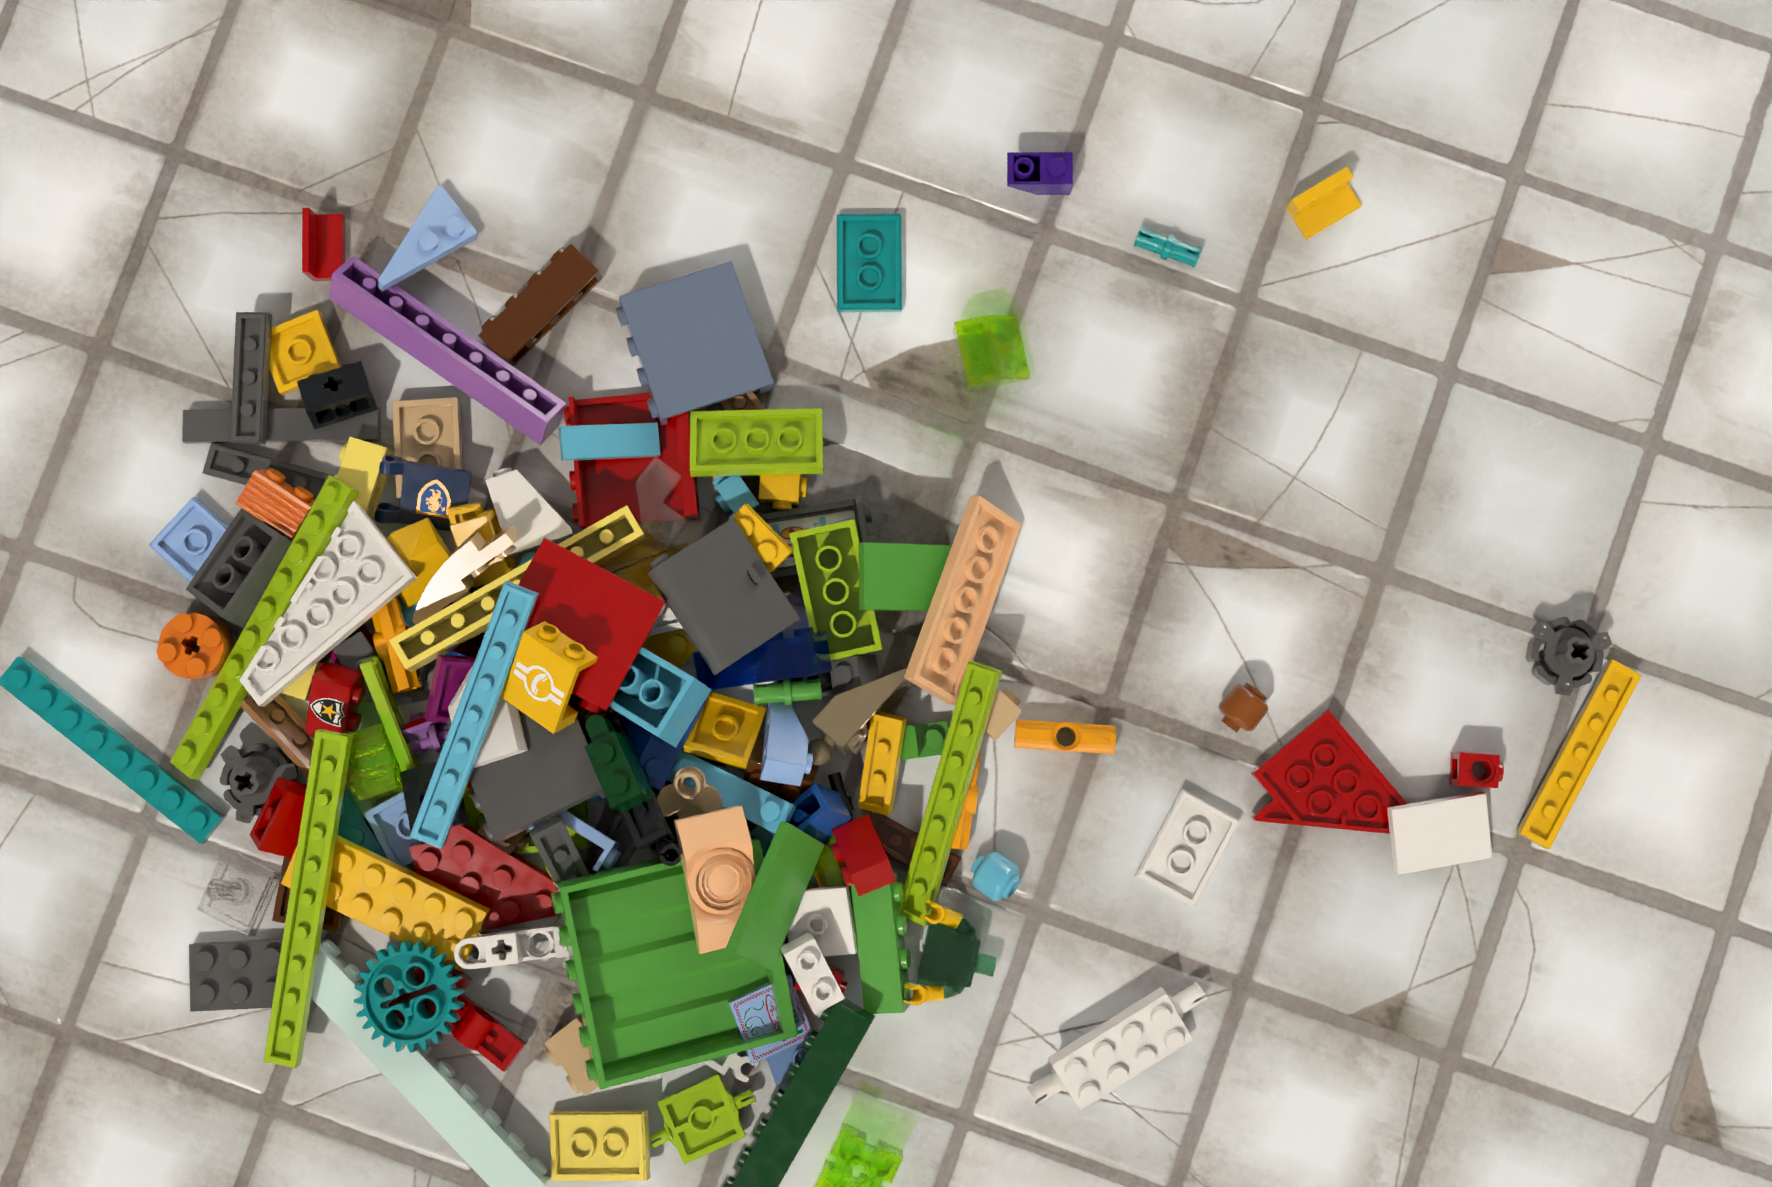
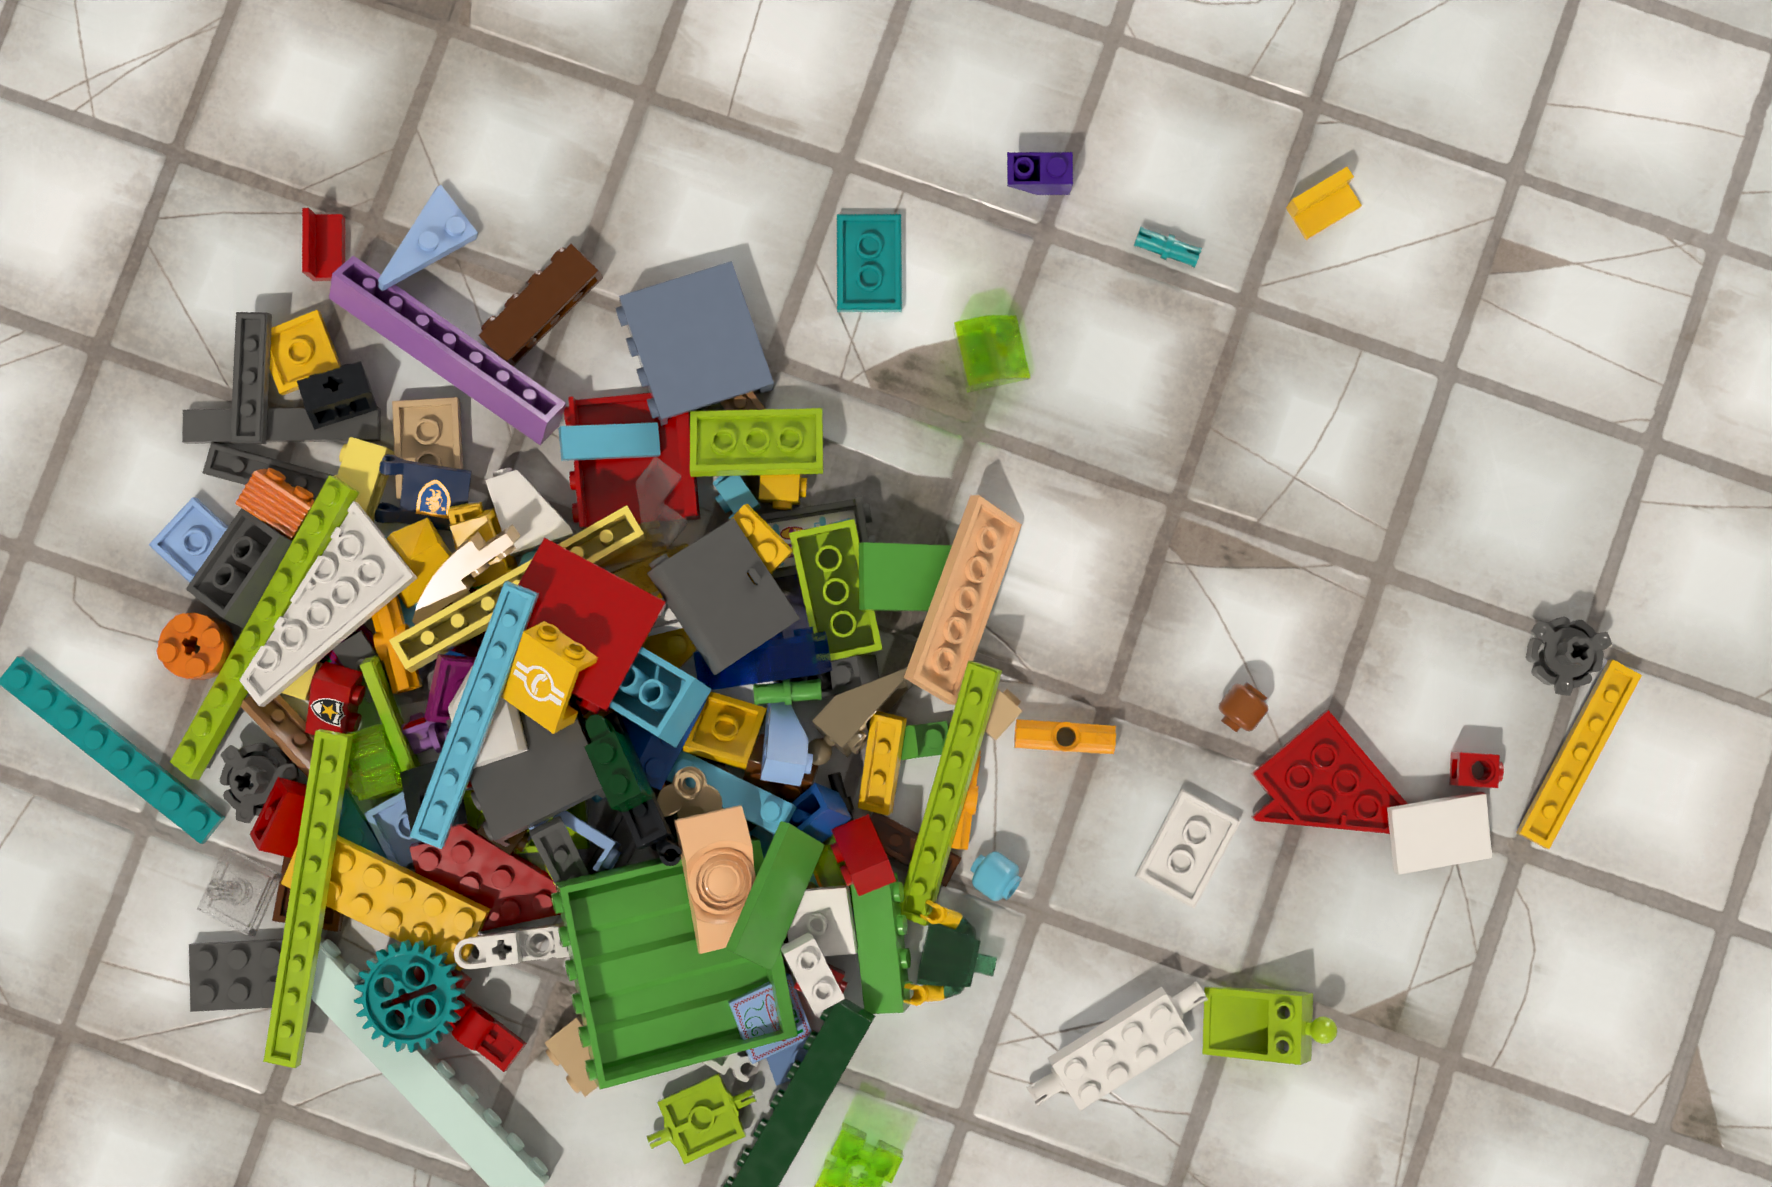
(599, 1145): light yellow tile -> none
(1254, 1025): none -> lime slope

